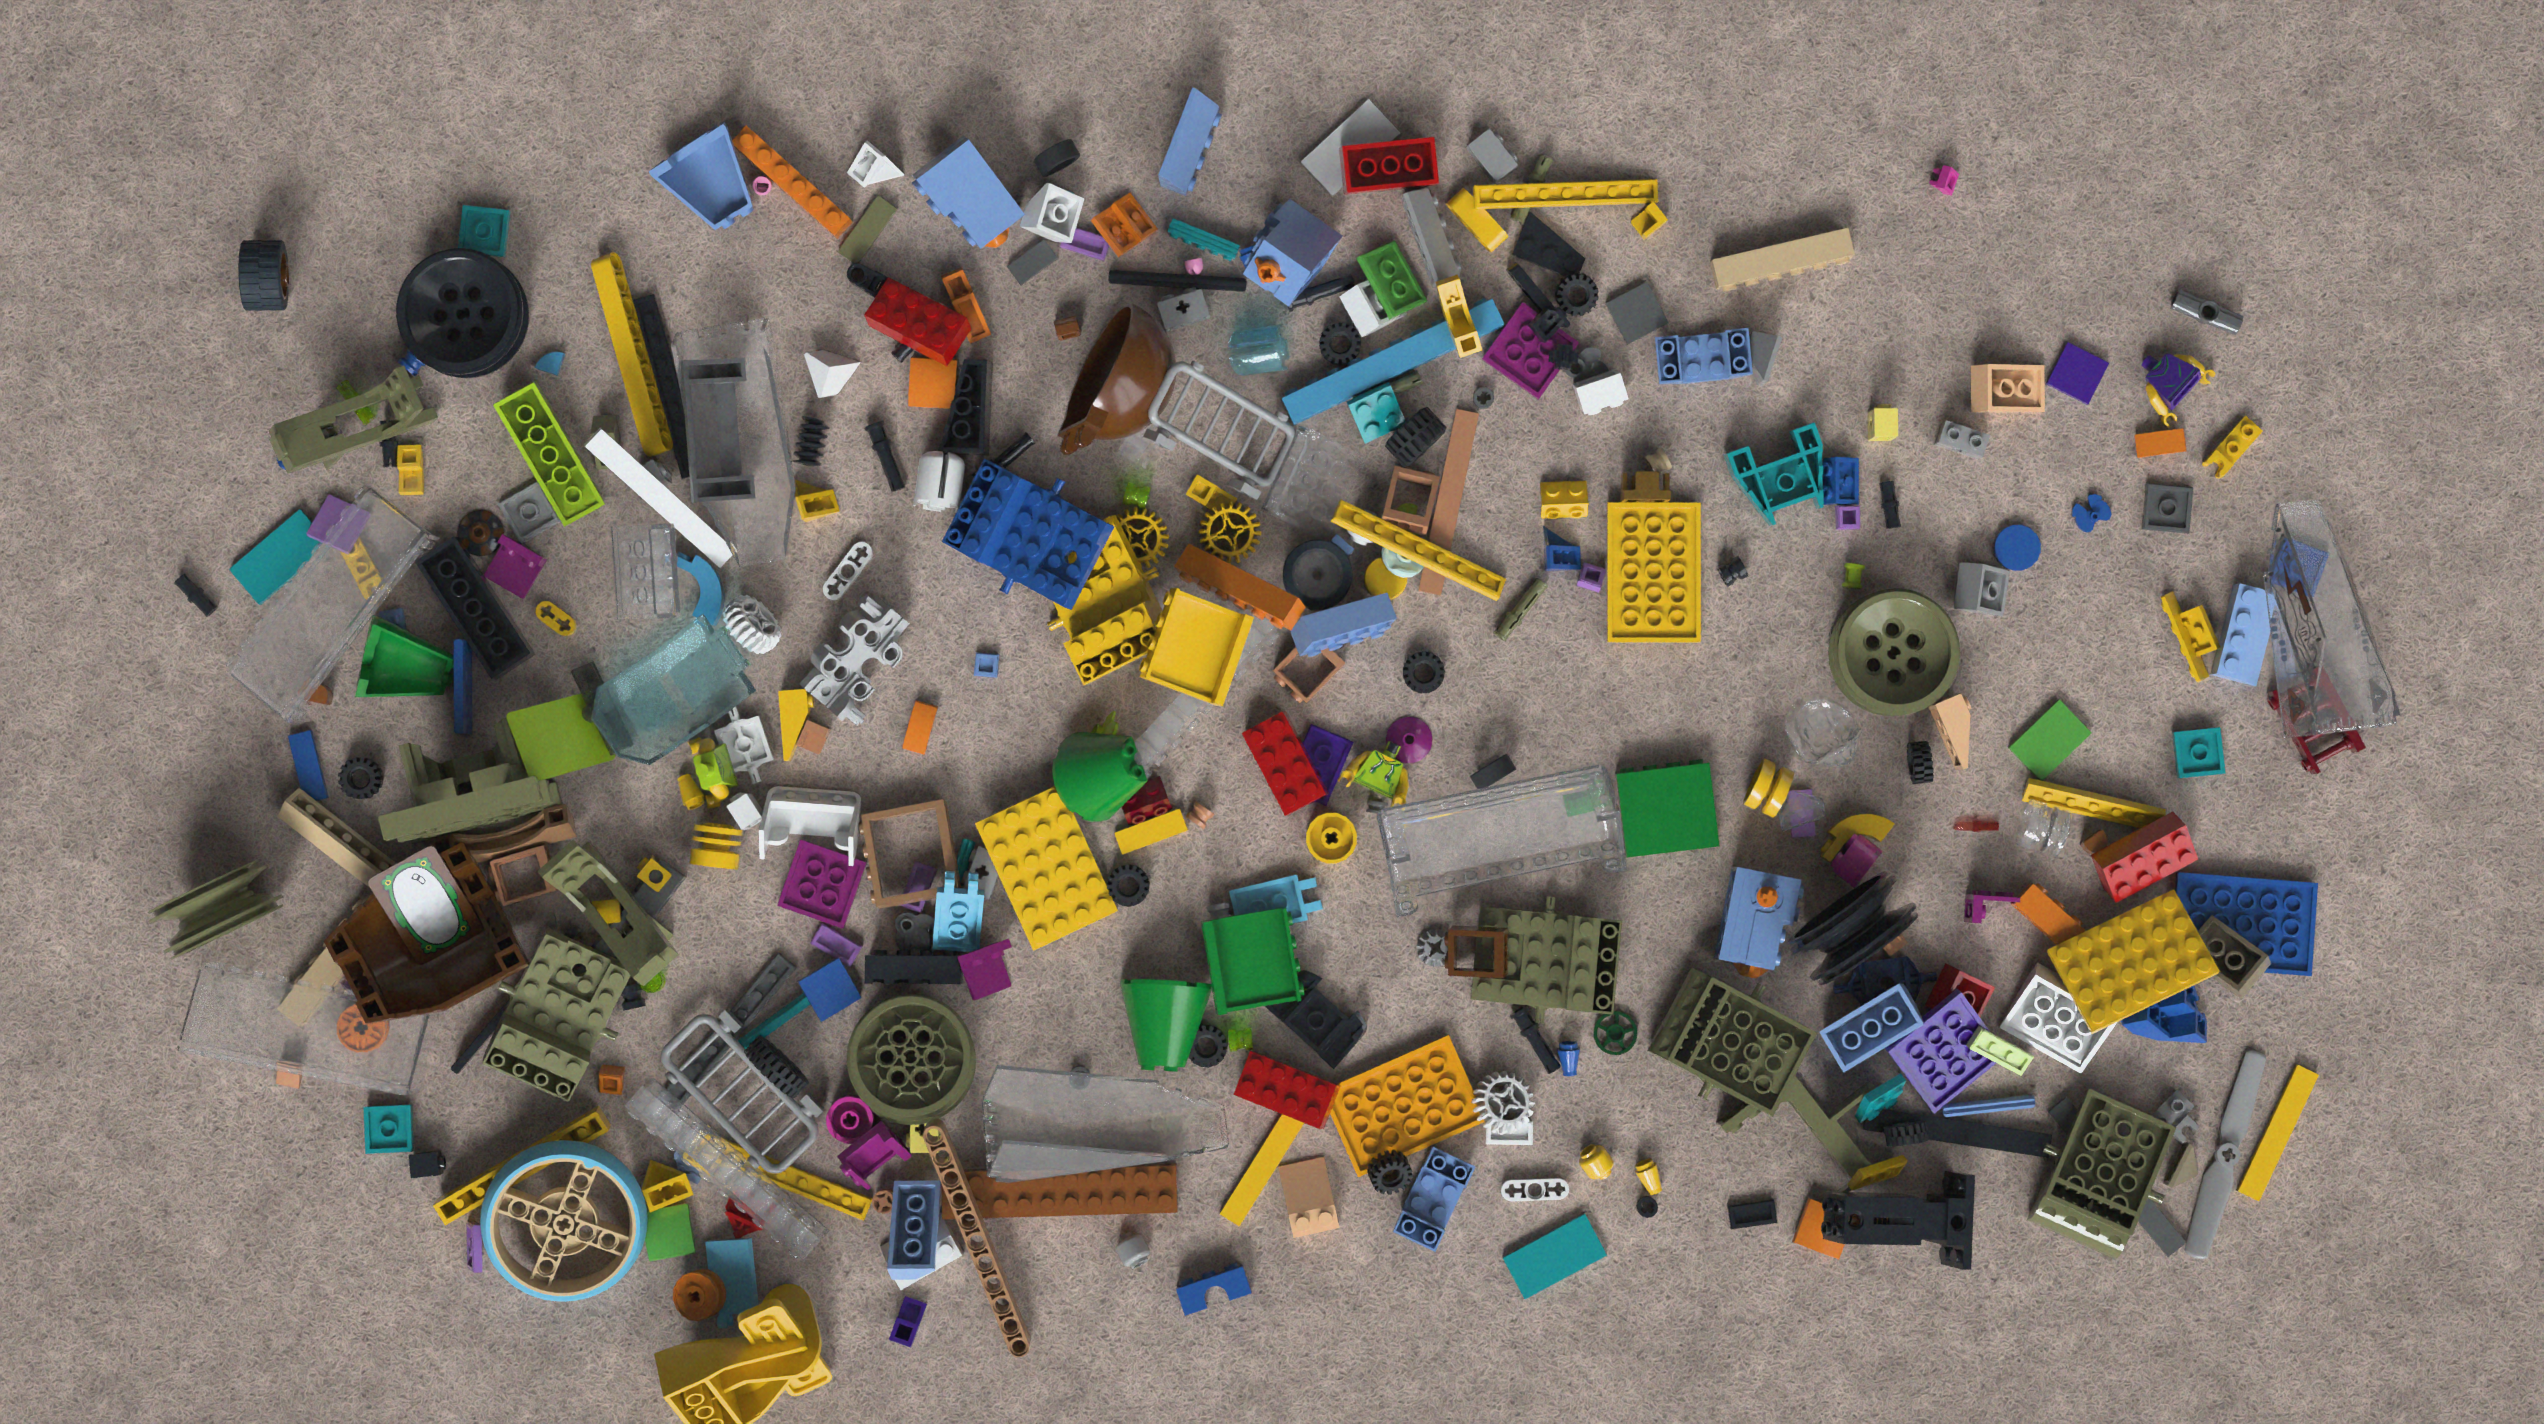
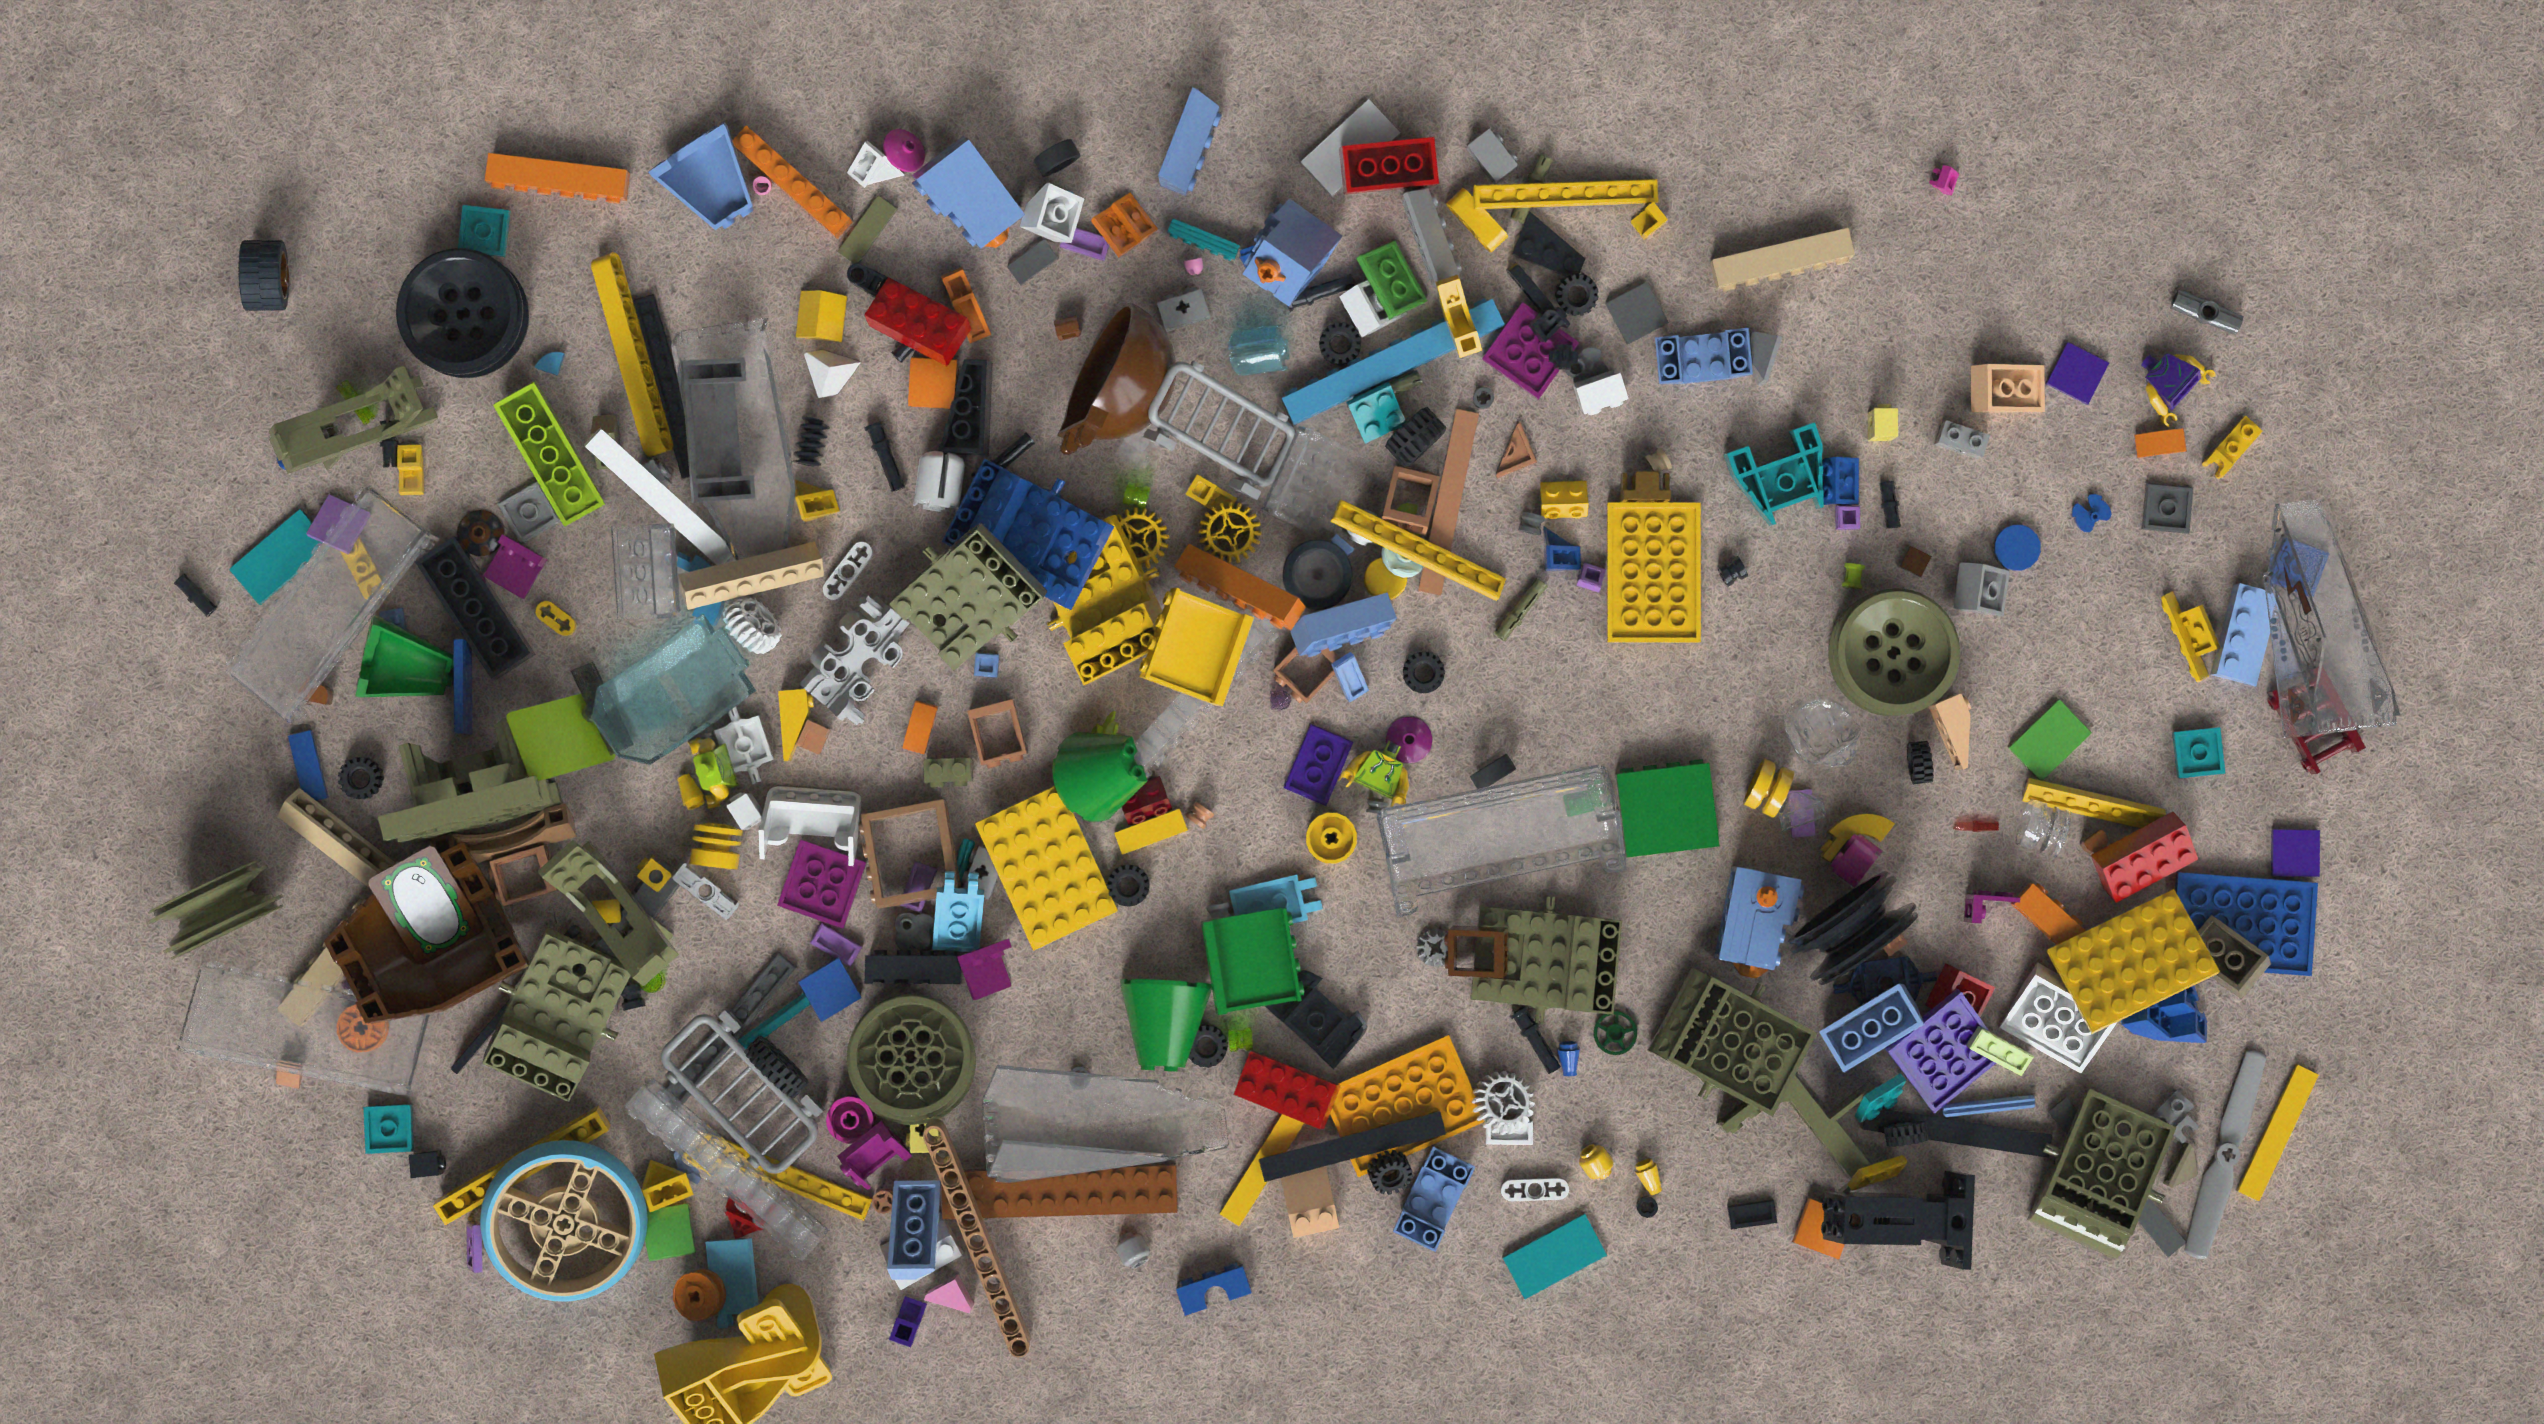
(411, 363): blue wheel -> none
(557, 176): none -> orange brick
(611, 1079): orange slope -> none
(715, 899): none -> light grey piece
(751, 575): none -> tan brick
(821, 316): none -> yellow slope
(904, 150): none -> dark pink dish
(948, 770): none -> olive brick
(951, 1294): none -> bright pink slope
(976, 590): none -> olive piece
(989, 710): none -> nougat window
(1177, 280): black axle -> none
(1279, 700): none -> clear purple plate
(1285, 763): red brick -> none
(1350, 677): none -> medium blue tile
(1352, 1146): none -> black tile
(1518, 453): none -> nougat tile
(1531, 523): none -> dark grey wheel
(1915, 561): none -> reddish brown tile
(2295, 853): none -> dark purple tile

